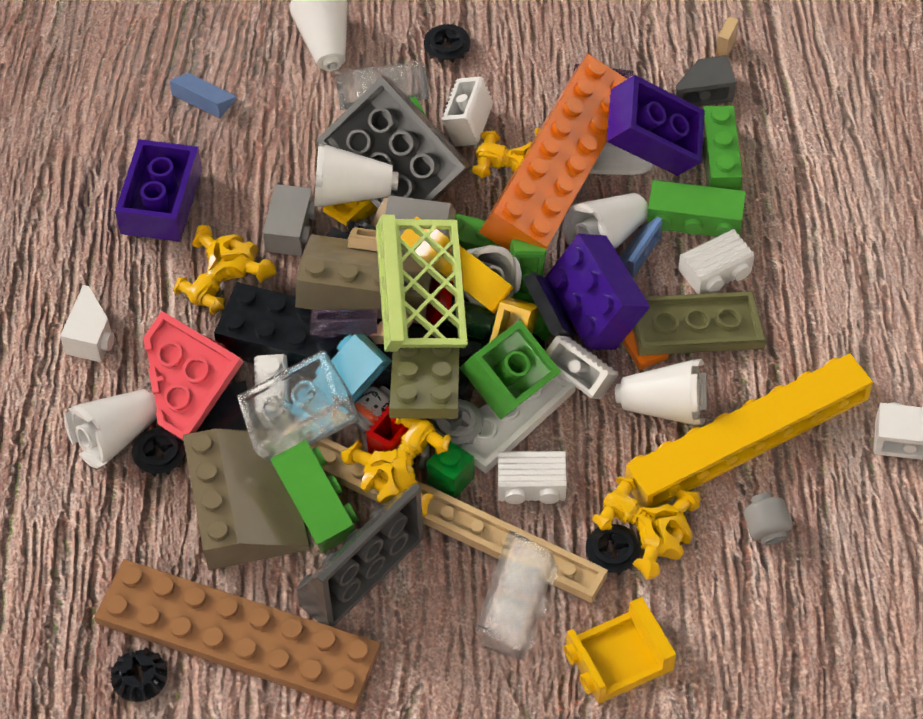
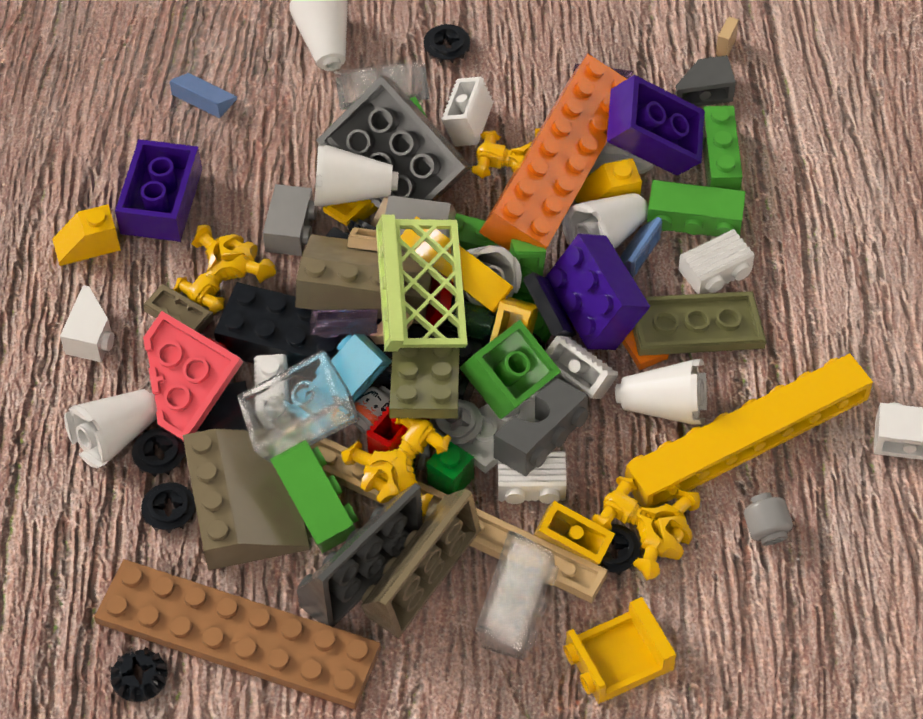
(86, 236): none -> yellow slope
(156, 500): none -> black gear
(178, 307): none -> dark tan plate
(422, 563): none -> dark tan slope
(527, 444): none -> dark grey arch
(574, 533): none -> yellow slope
(610, 181): none -> yellow slope

